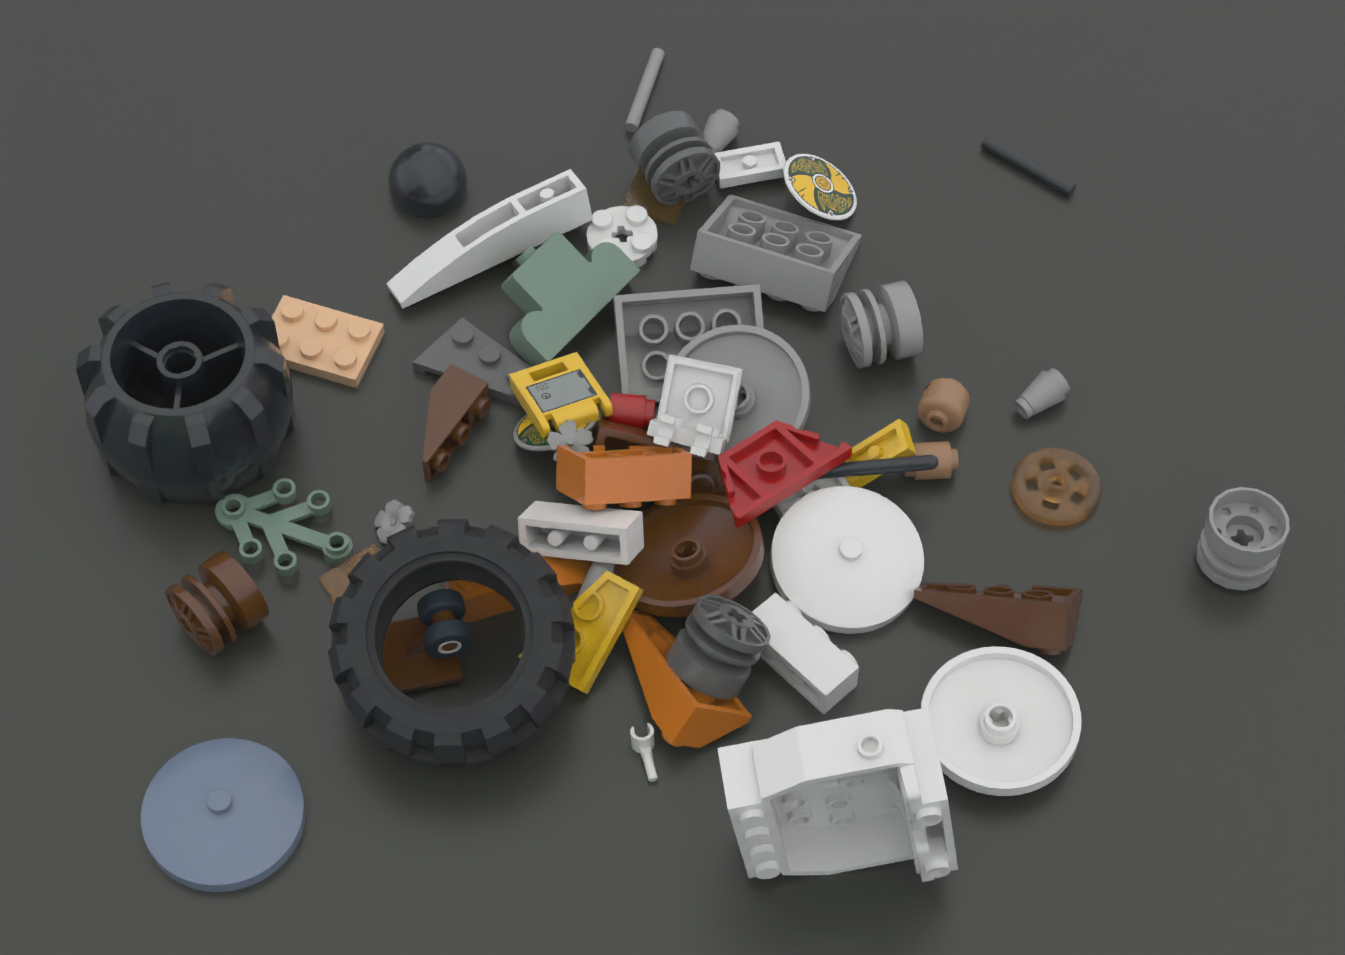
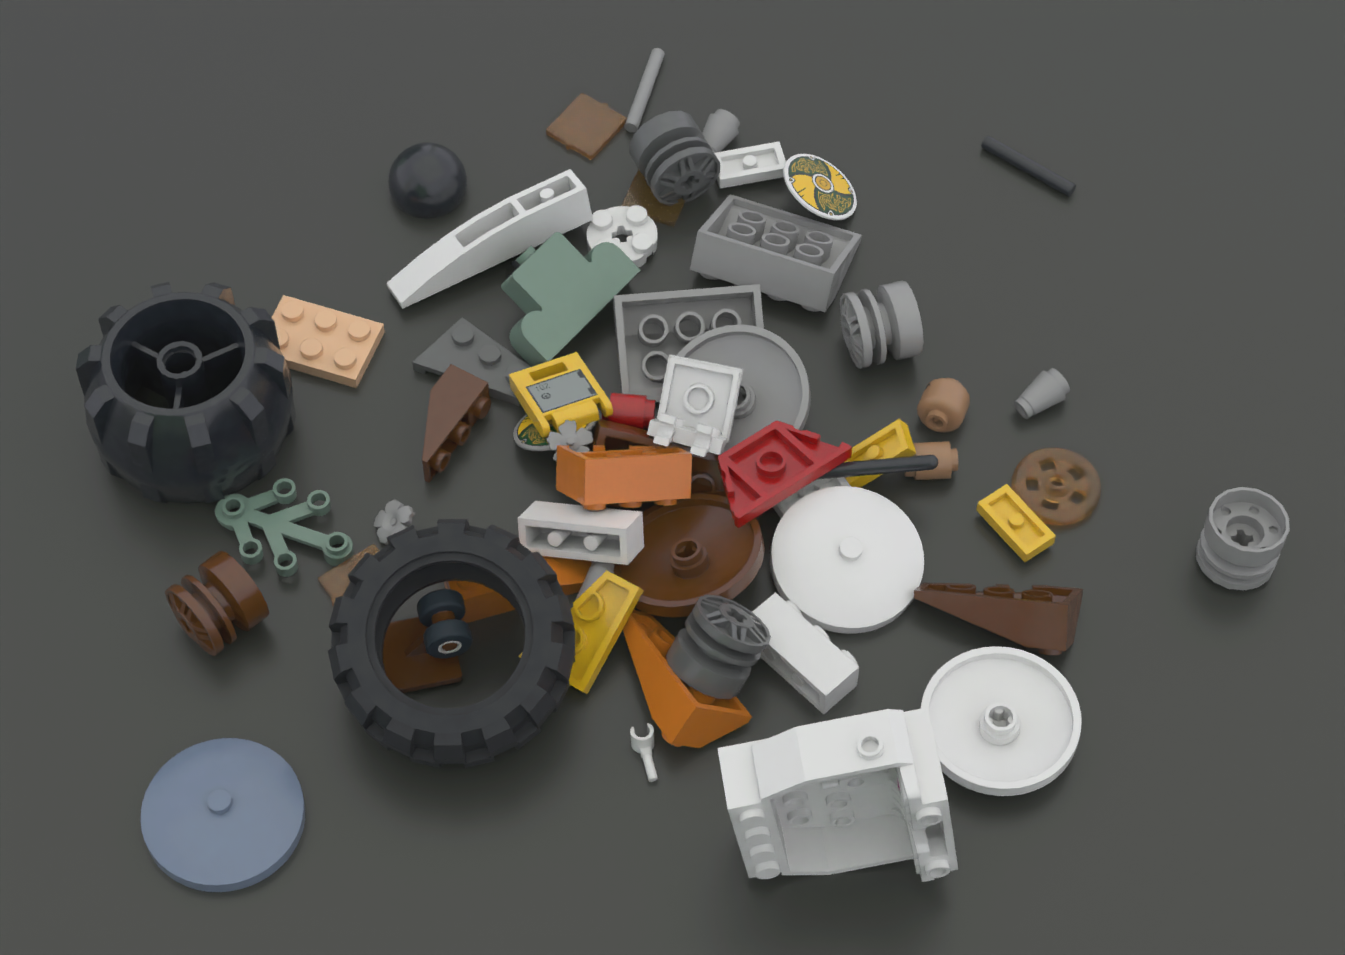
(586, 126): none -> clear orange piece
(1015, 523): none -> yellow plate

